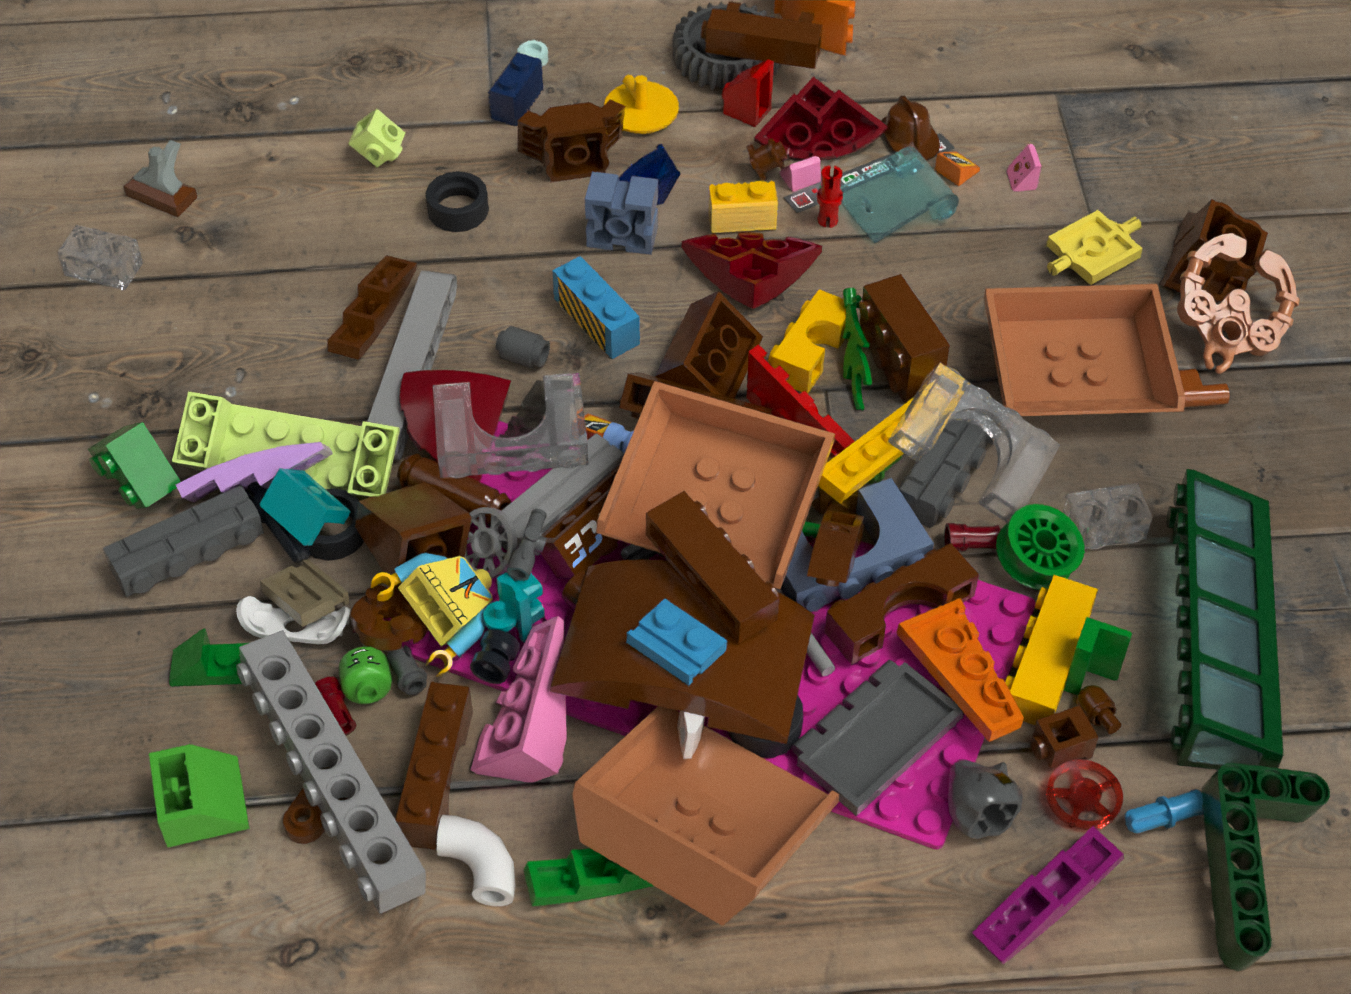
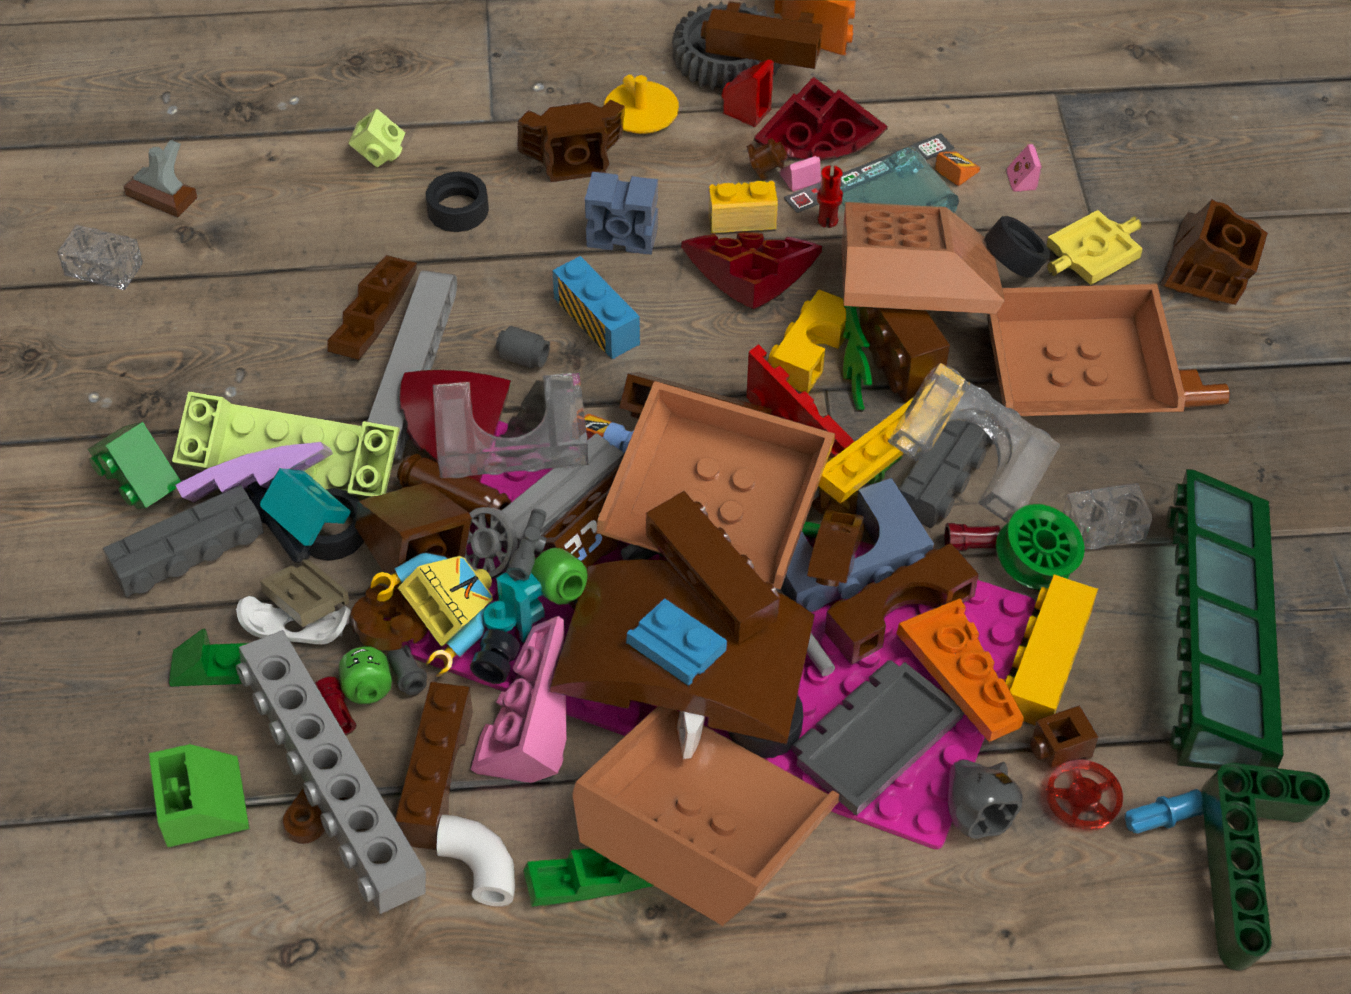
(516, 89): dark blue brick -> none
(535, 49): light aqua tile -> none
(560, 575): none -> bright green head
(655, 166): clear blue slope -> none
(711, 347): reddish brown slope -> none
(911, 127): reddish brown piece -> none
(916, 260): none -> nougat piece
(1017, 246): none -> black tyre
(1048, 895): magenta slope -> none
(1098, 651): green panel -> none
(1099, 708): reddish brown cylinder -> none
(1232, 314): nougat piece -> none

